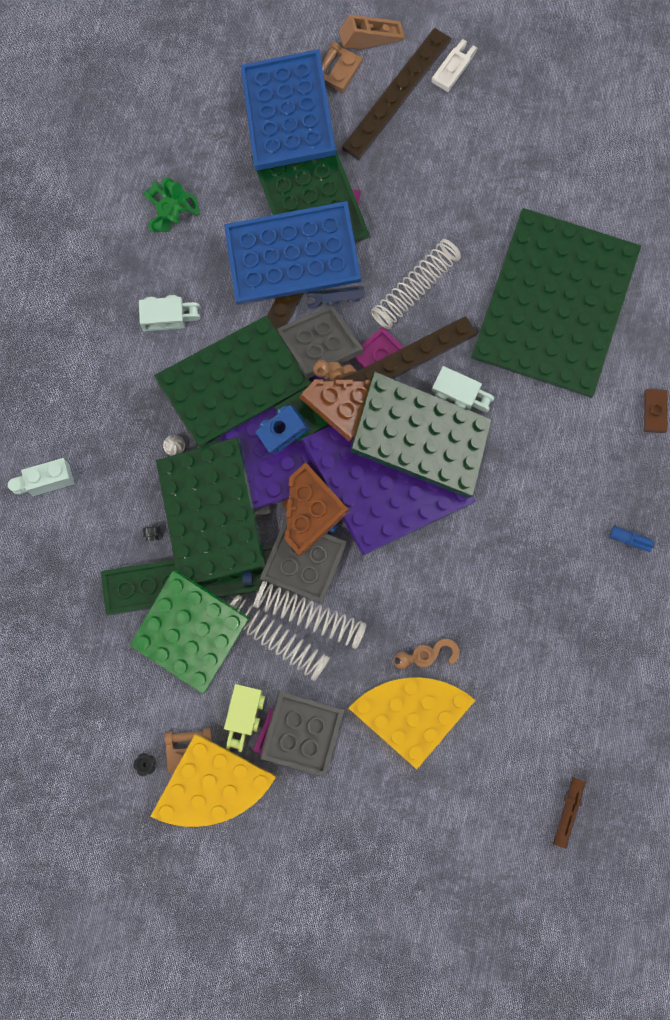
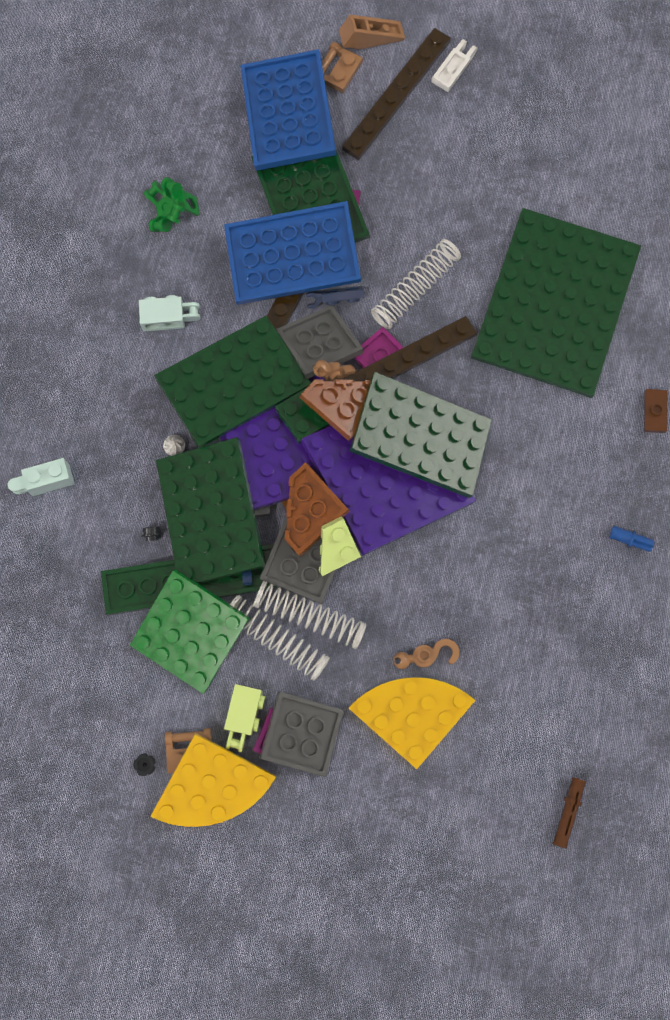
(295, 427): blue brick -> none
(336, 546): none -> yellowish green wing
(460, 390): light aqua brick -> none

